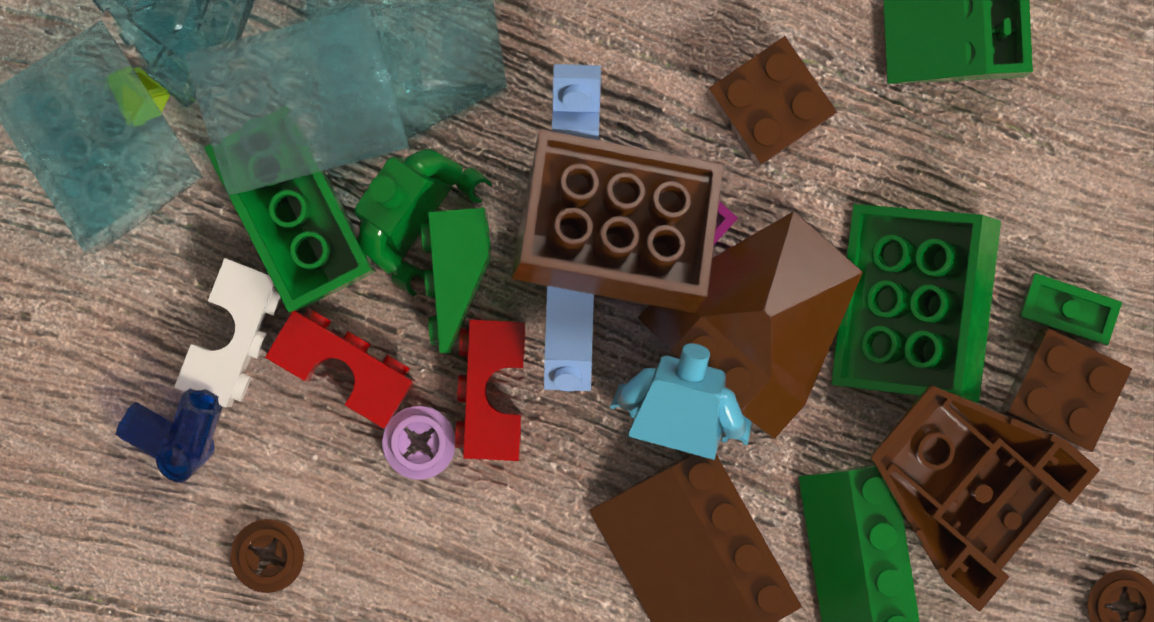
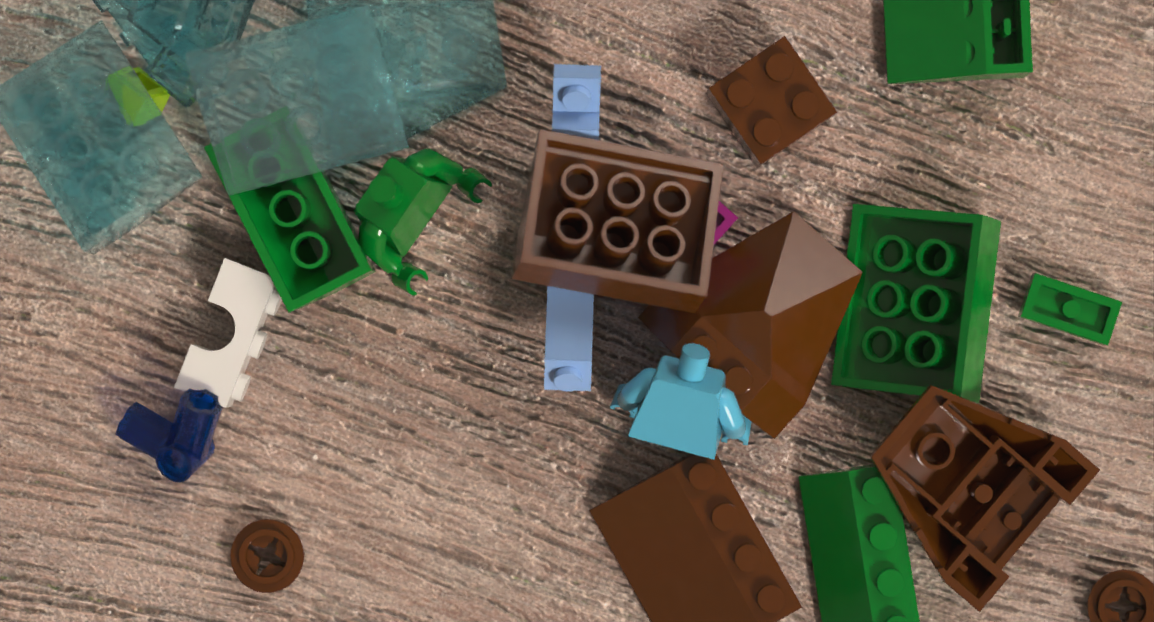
(308, 342): red arch -> none
(396, 442): lavender gear -> none
(459, 261): green slope -> none
(486, 431): red arch -> none
(1066, 389): reddish brown brick -> none

